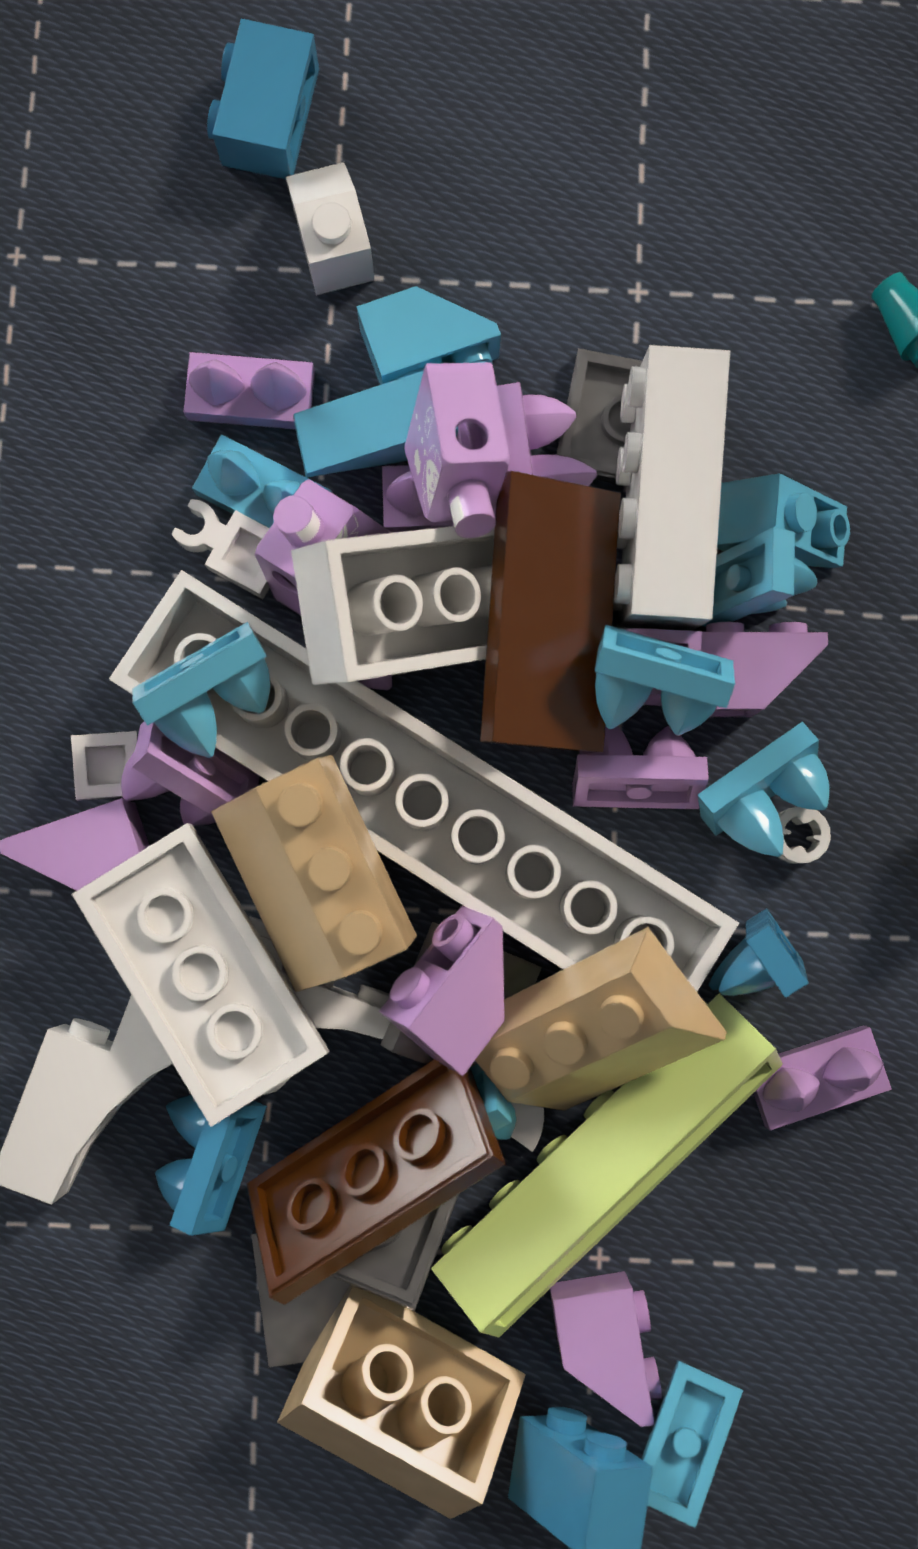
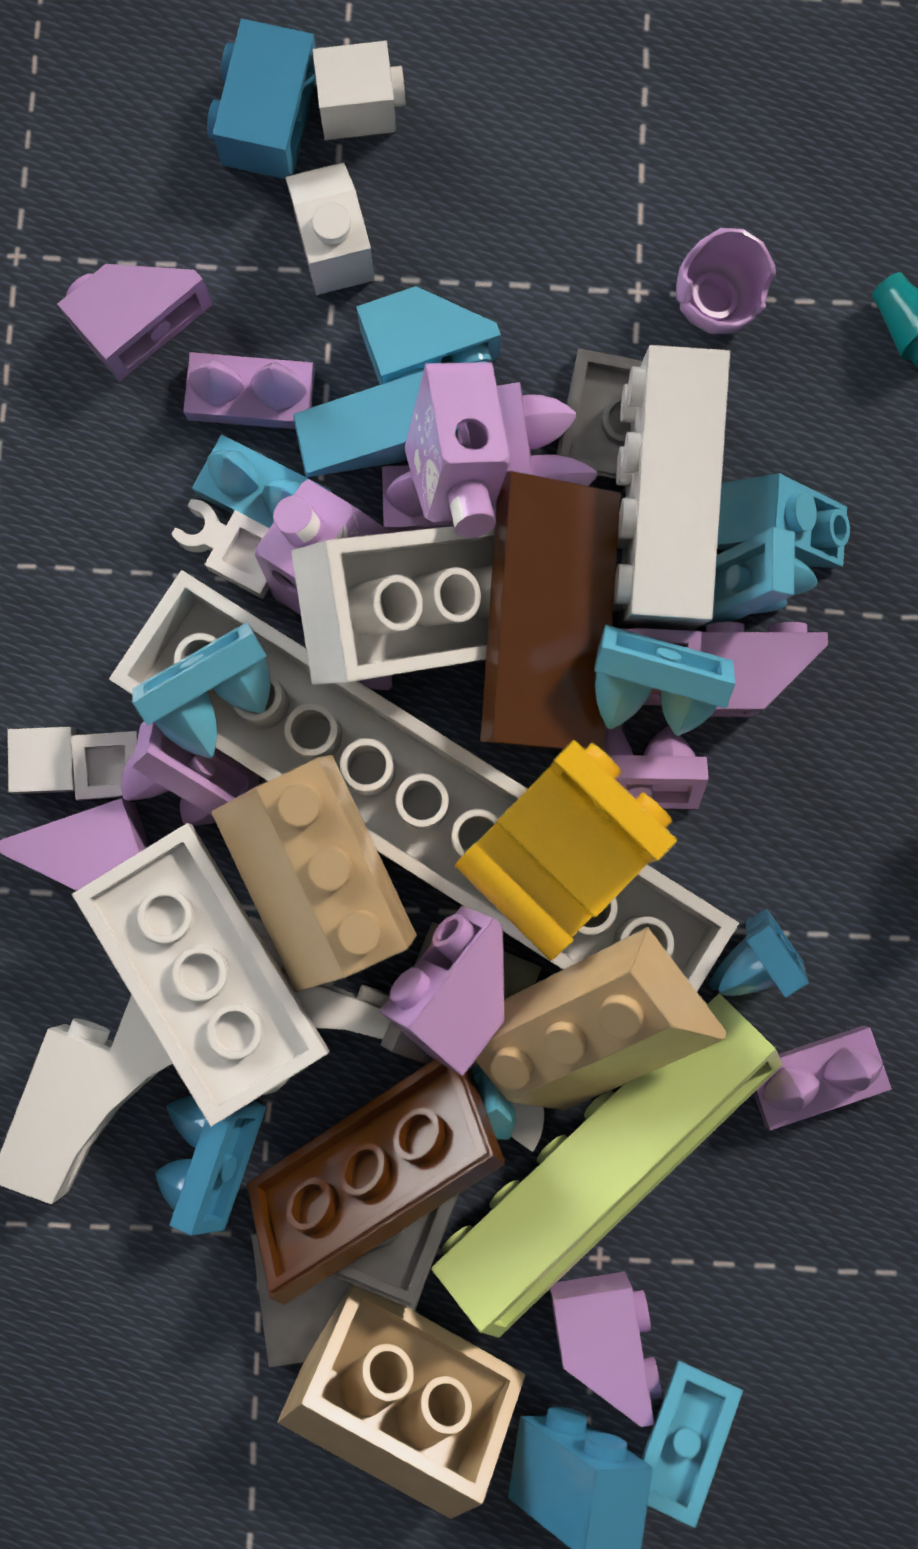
(40, 760): none -> white tile
(133, 311): none -> lavender slope
(357, 89): none -> white brick
(566, 848): none -> yellow piece
(725, 281): none -> lavender hair
(742, 800): medium azure tile -> none
(820, 838): white bush -> none

